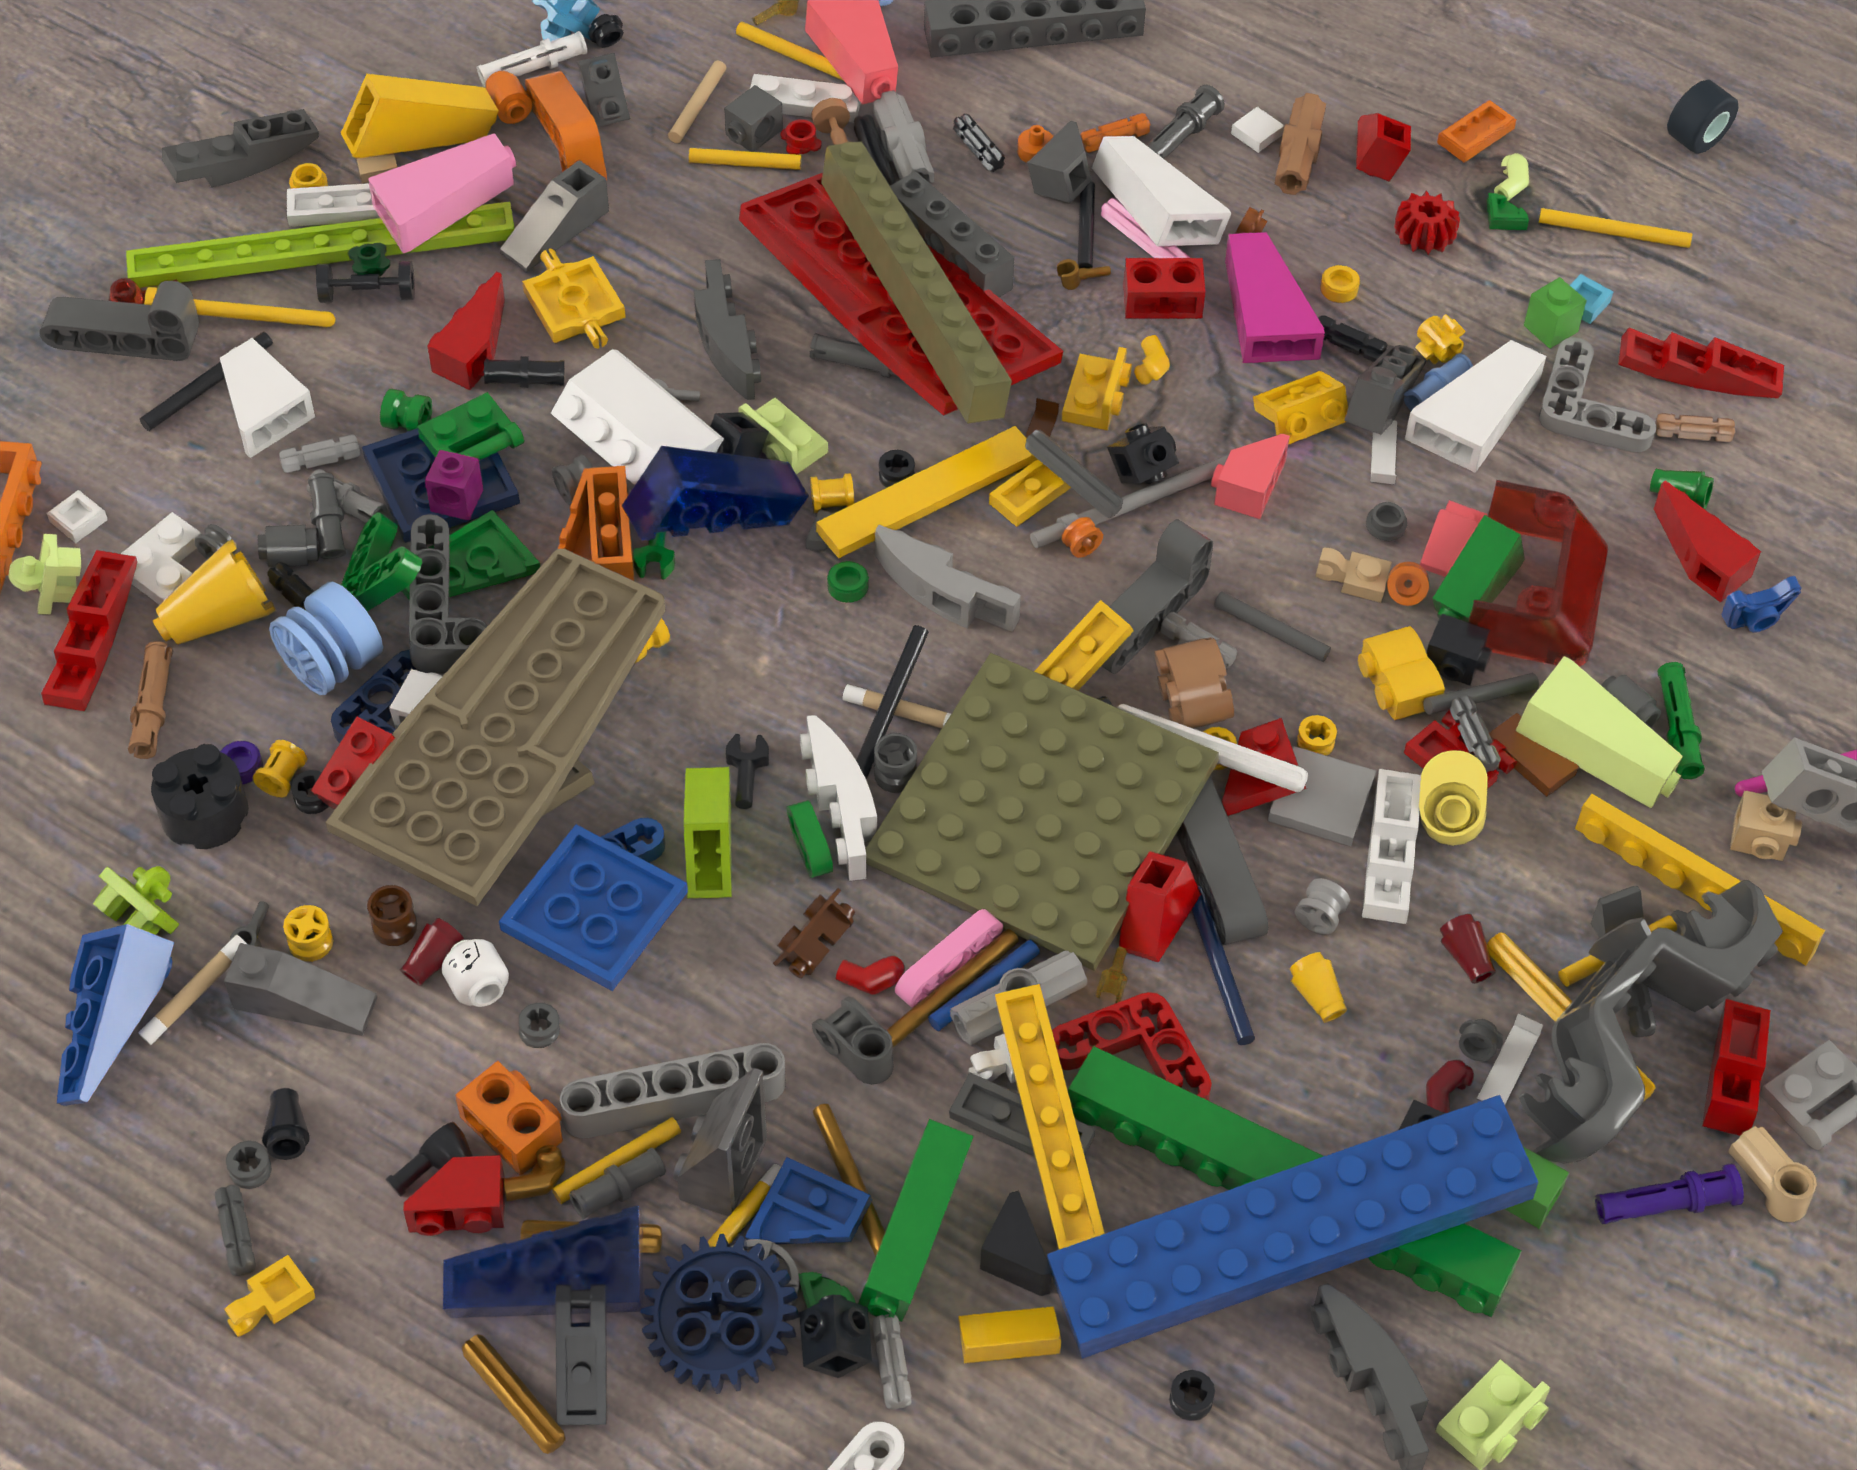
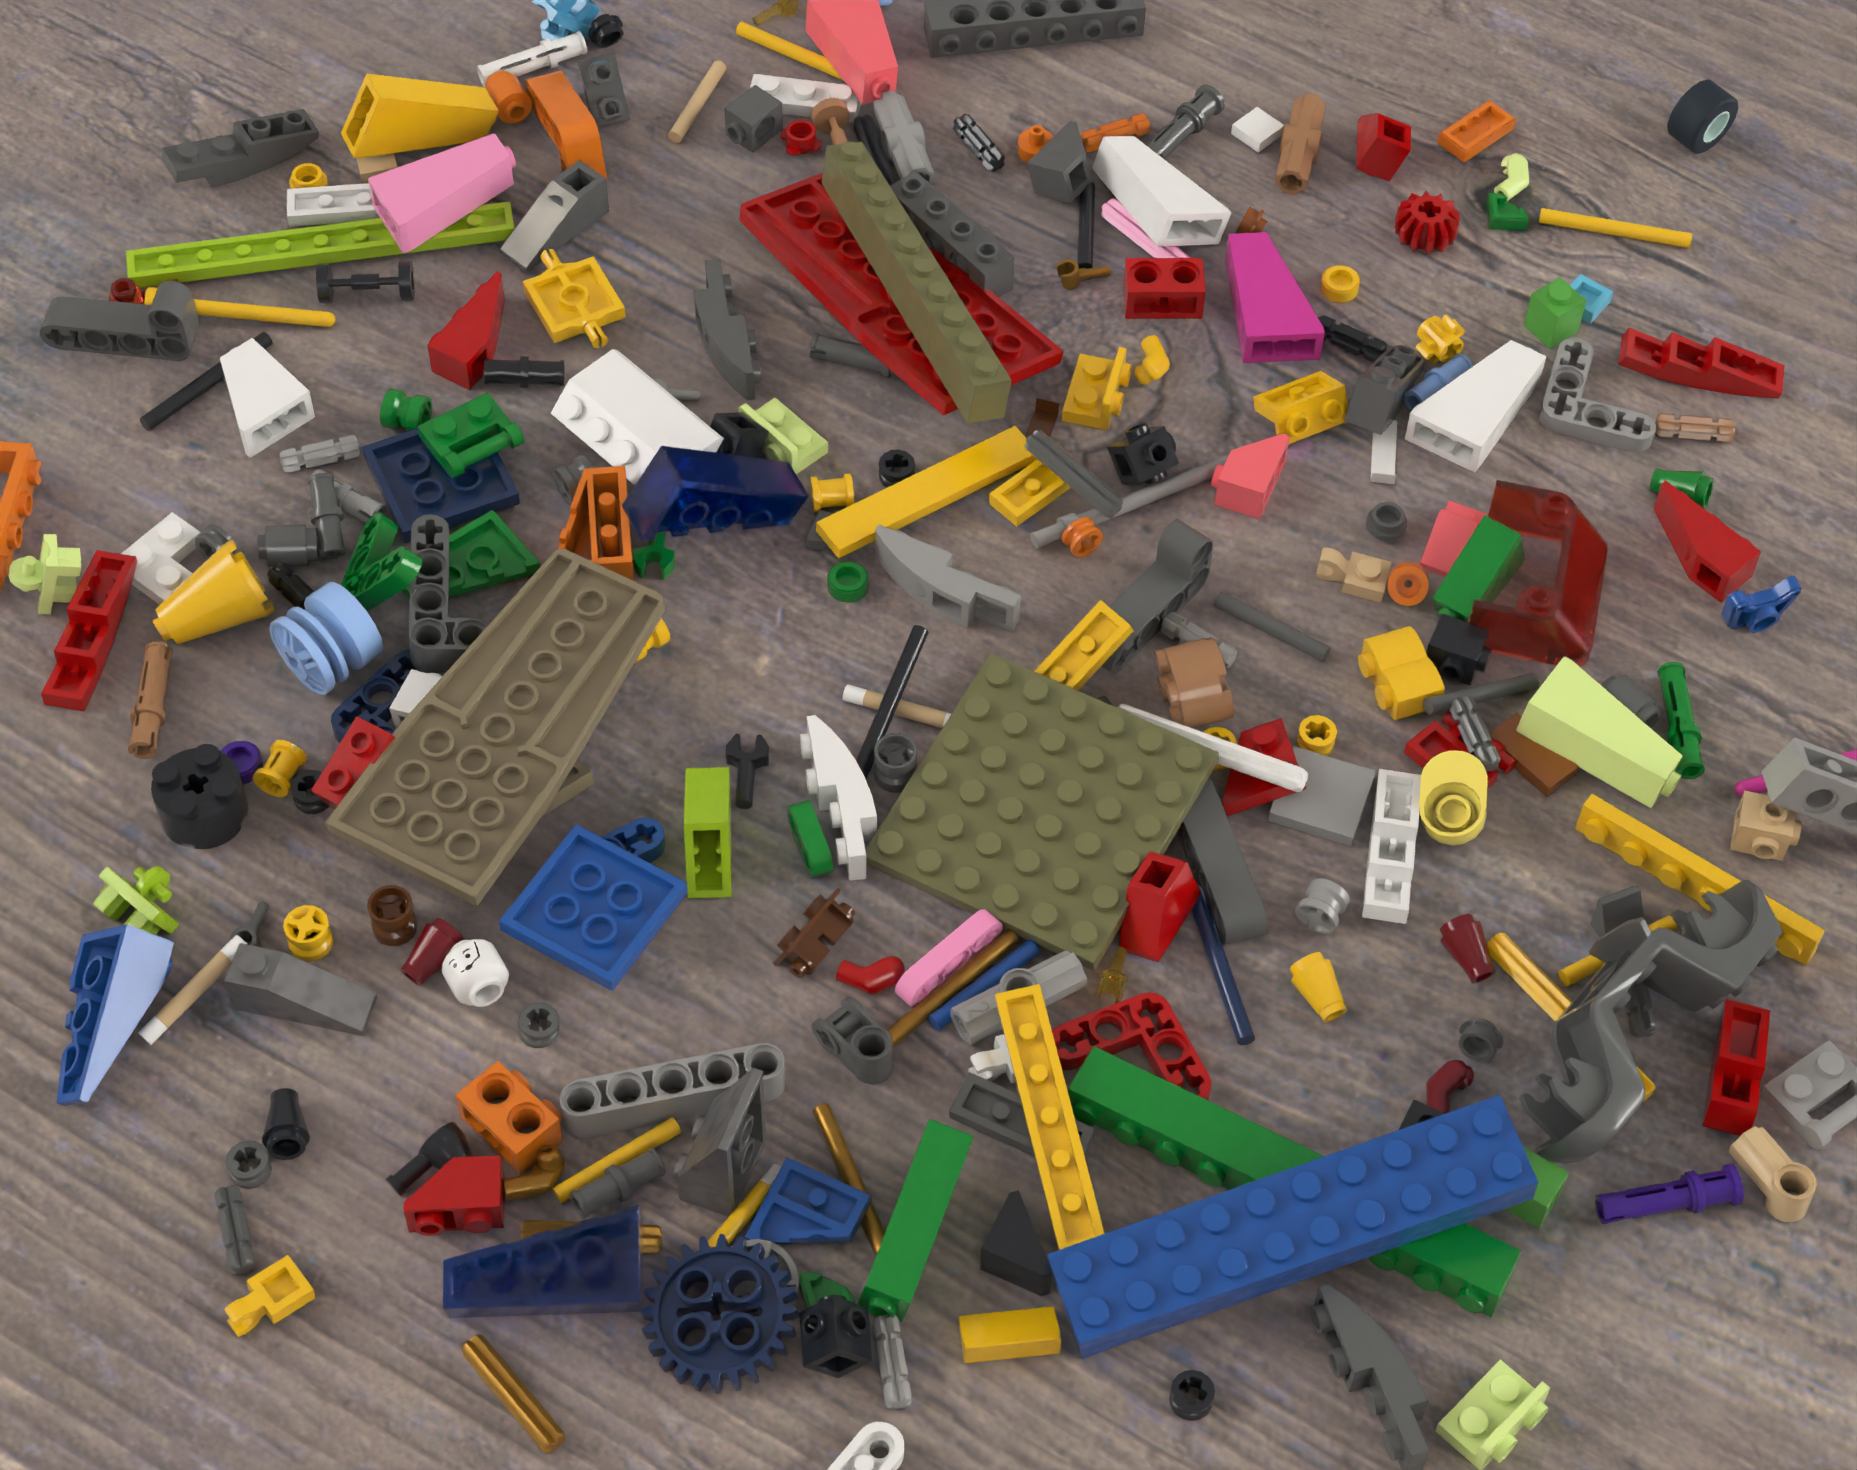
(77, 516): white tile -> none
(369, 259): dark green plate -> none
(454, 484): magenta brick -> none
(581, 1356): black plate -> none
(745, 158): yellow bar -> none
(1511, 1059): white piece -> none

